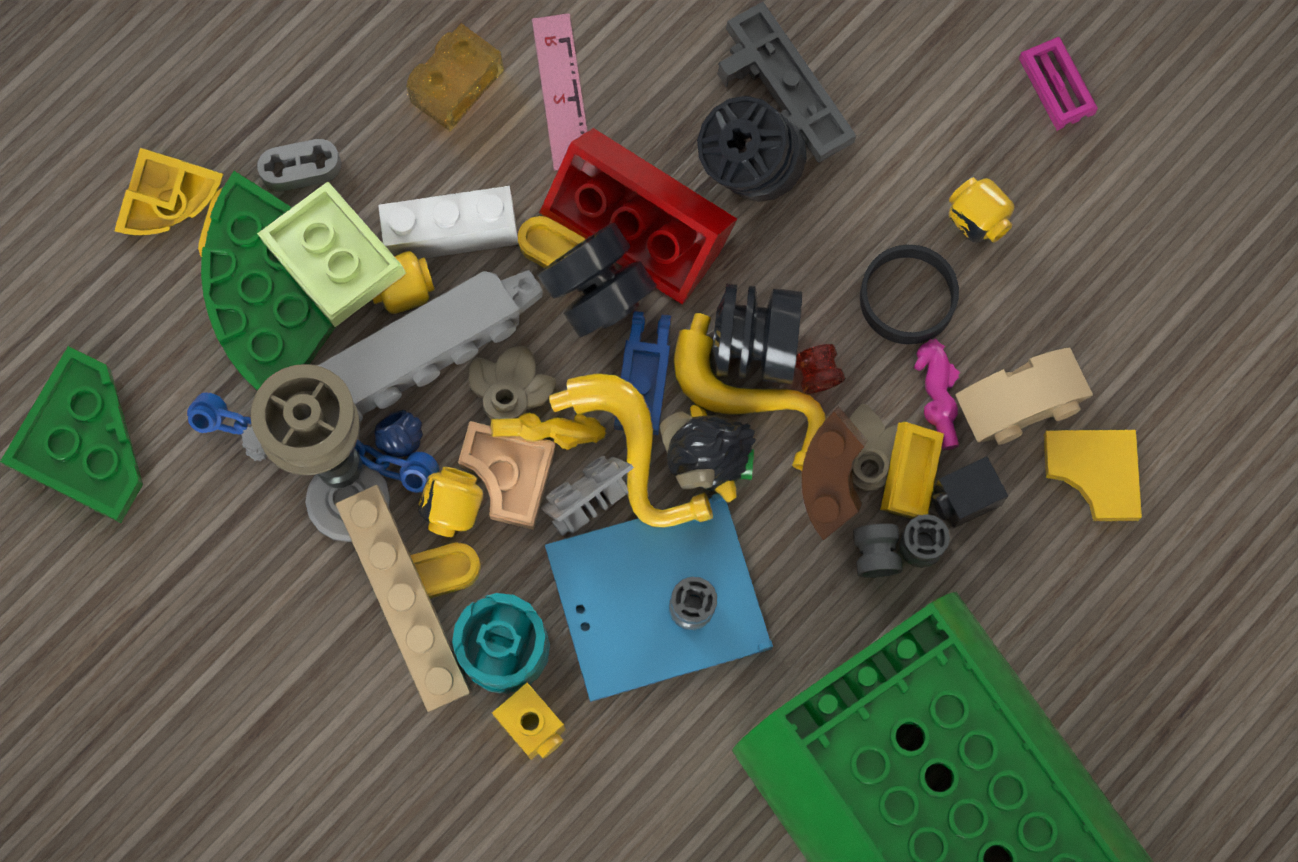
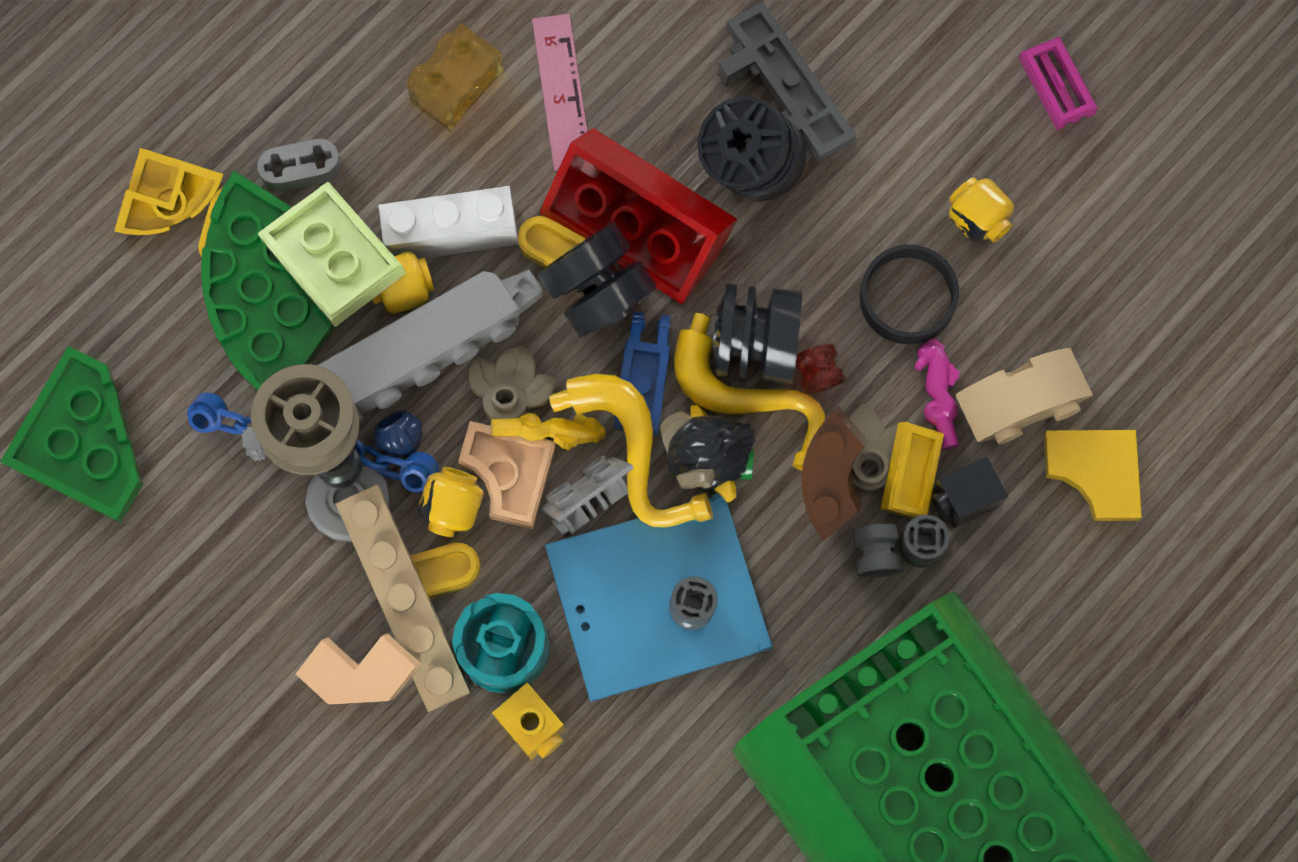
(343, 681): none -> light nougat tile

